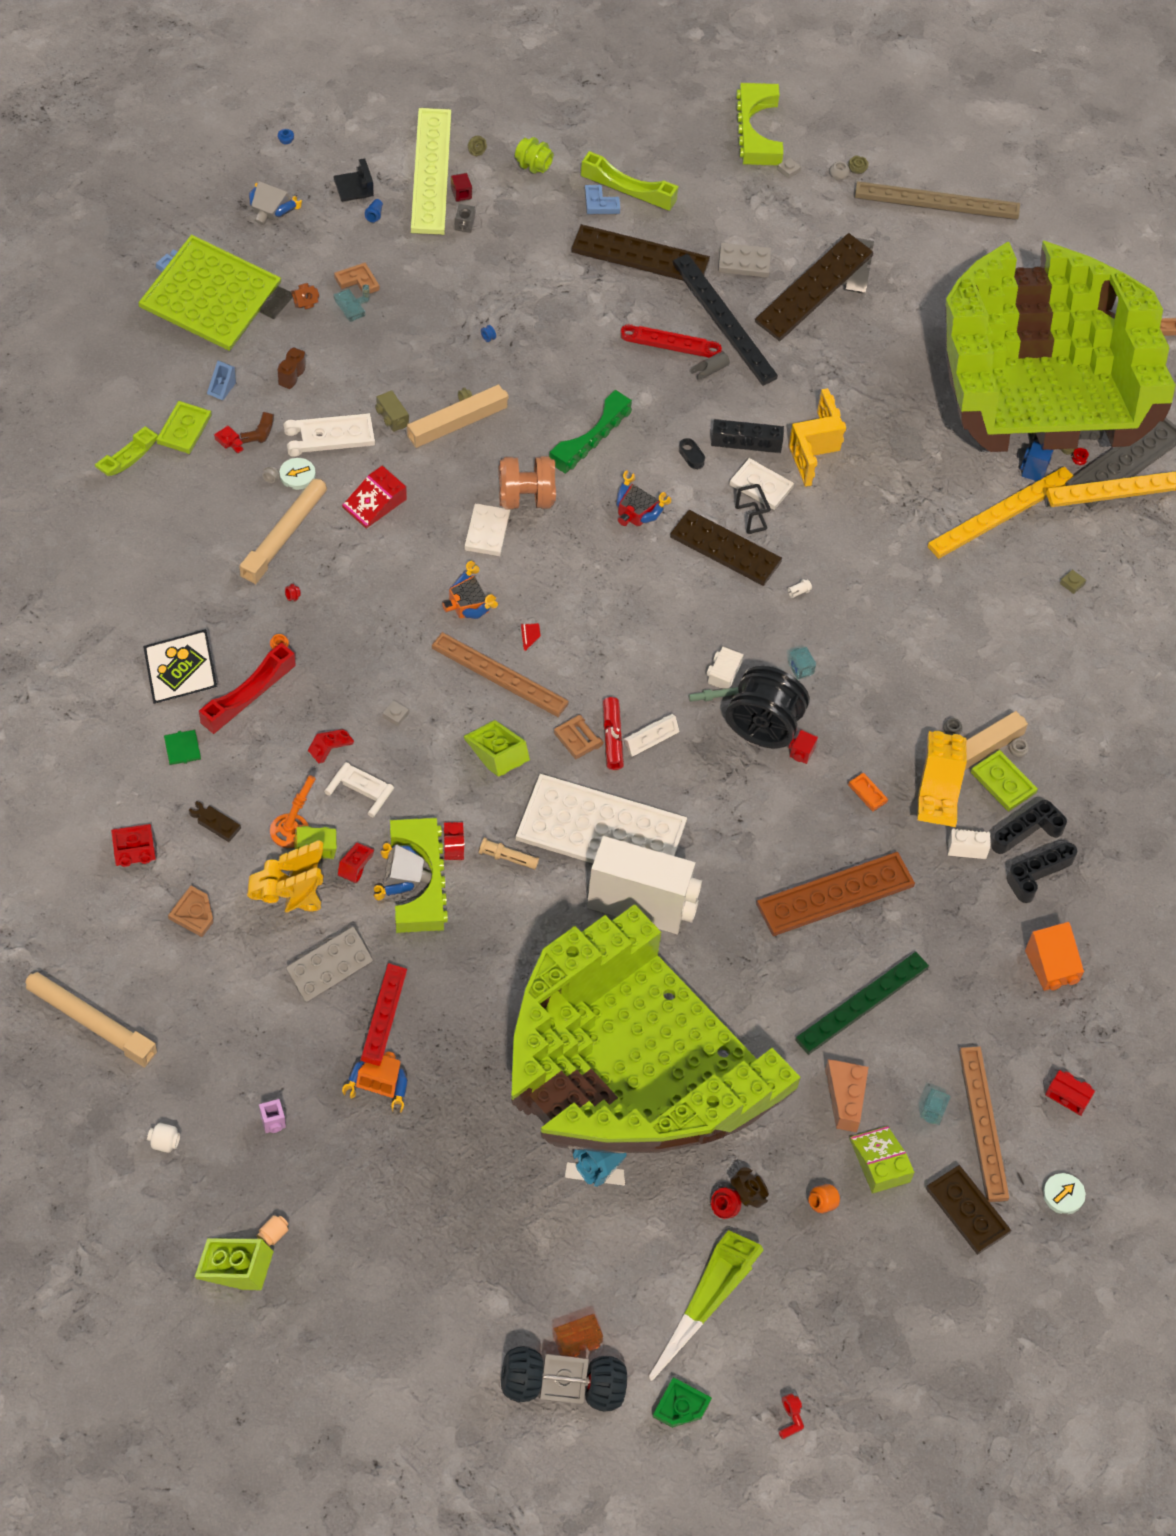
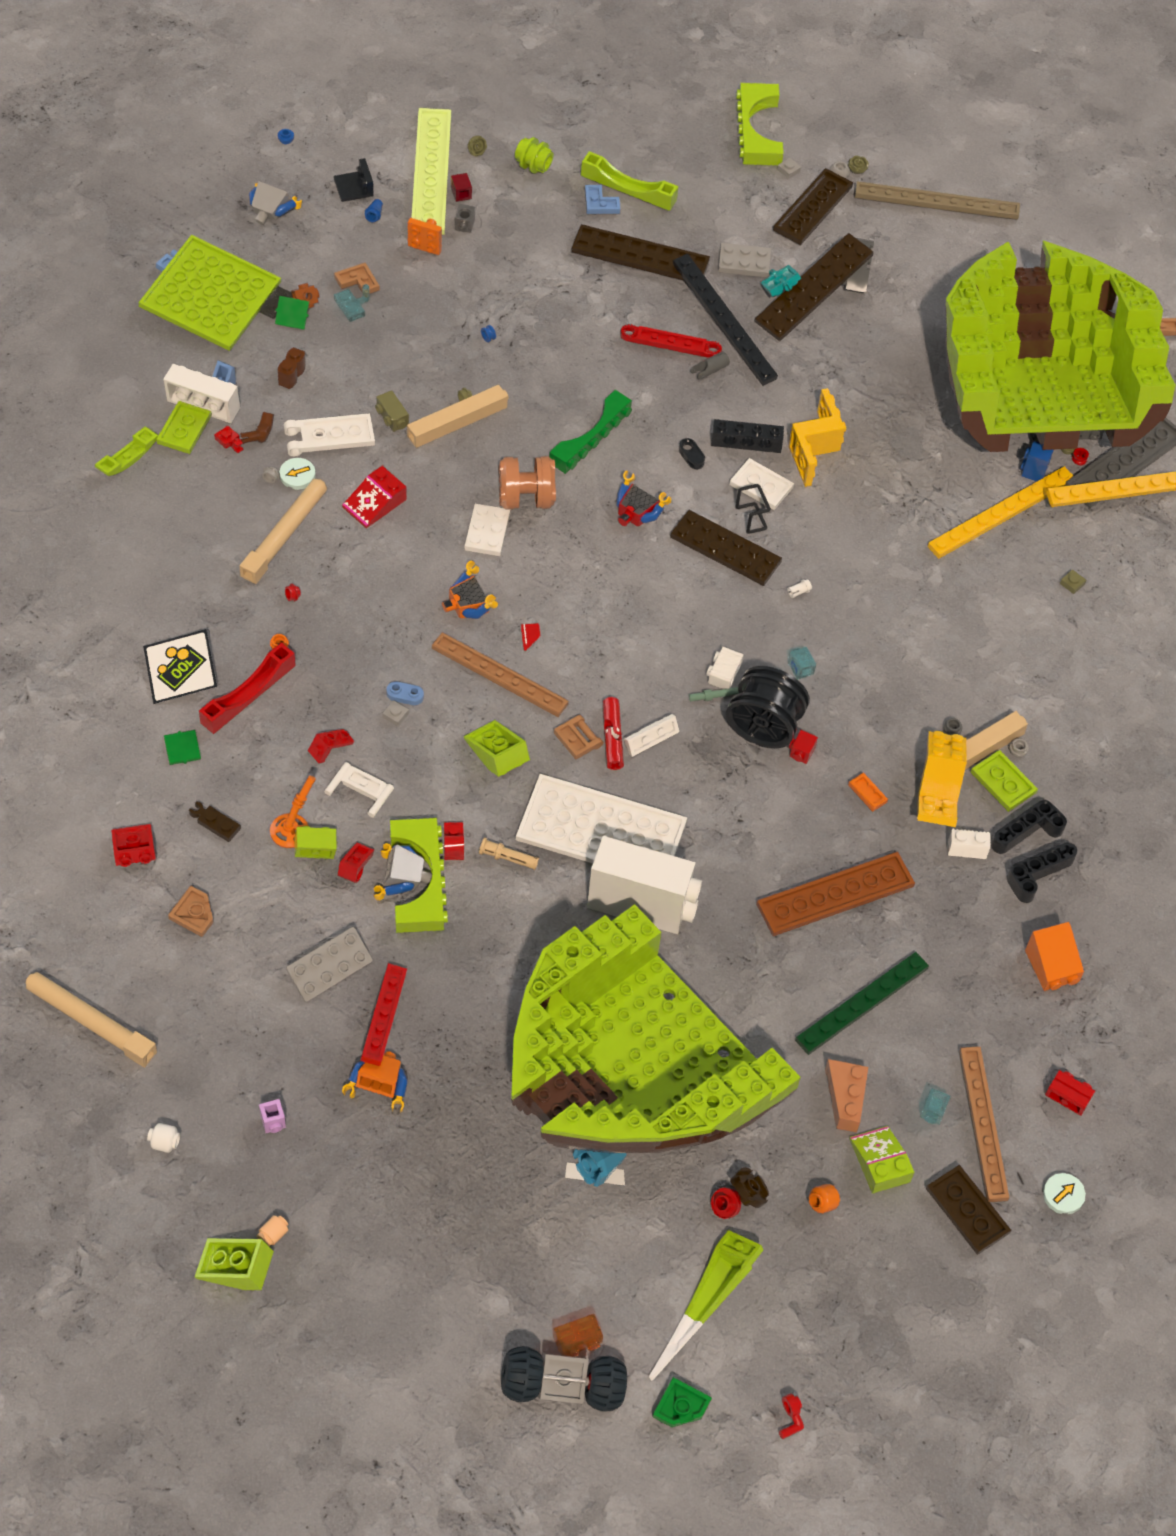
(202, 391): none -> white brick
(292, 312): none -> green piece
(298, 886): yellow piece -> none
(404, 694): none -> medium blue plate
(425, 235): none -> orange plate
(780, 280): none -> teal plate
(813, 206): none -> dark brown plate

